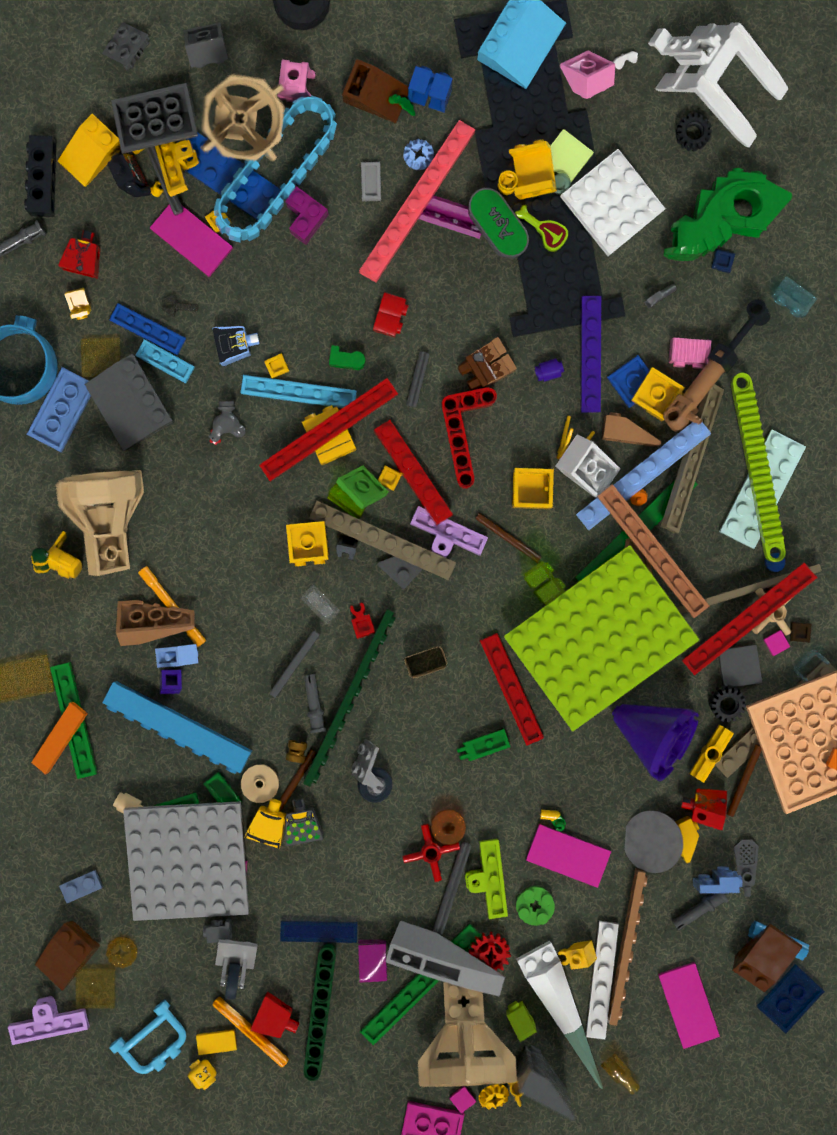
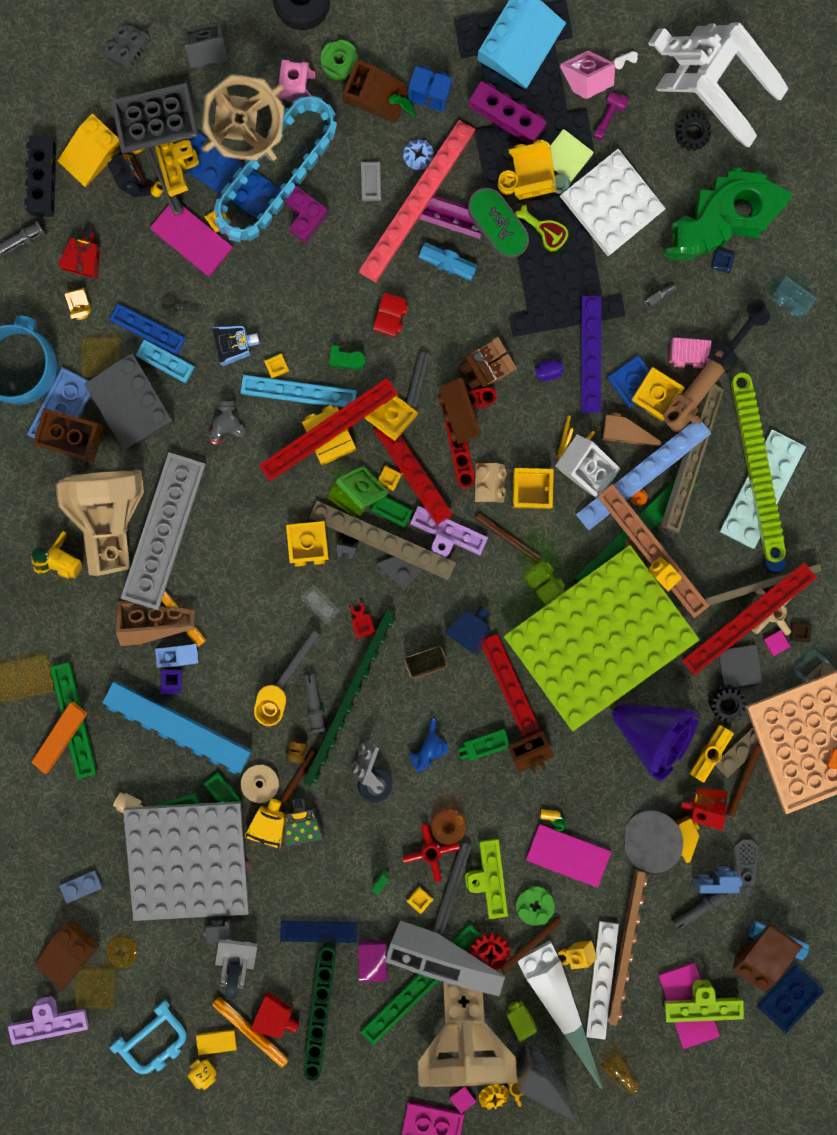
(68, 435): none -> reddish brown slope
(163, 531): none -> light grey plate
(270, 705): none -> yellow cap
(334, 50): none -> bright green plate
(380, 881): none -> green tile
(392, 511): none -> green tile
(393, 417): none -> yellow tile
(419, 900): none -> yellow tile
(432, 748): none -> blue animal
(448, 261): none -> dark azure piece
(458, 412): none -> reddish brown slope
(470, 630): none -> dark blue torso
(490, 482): none -> tan bracket
(496, 114): none -> magenta brick
(530, 945): none -> reddish brown bar
(531, 752): none -> reddish brown brick
(616, 102): none -> magenta brick
(664, 573): none -> yellow bracket
(703, 1006): none -> lime plate

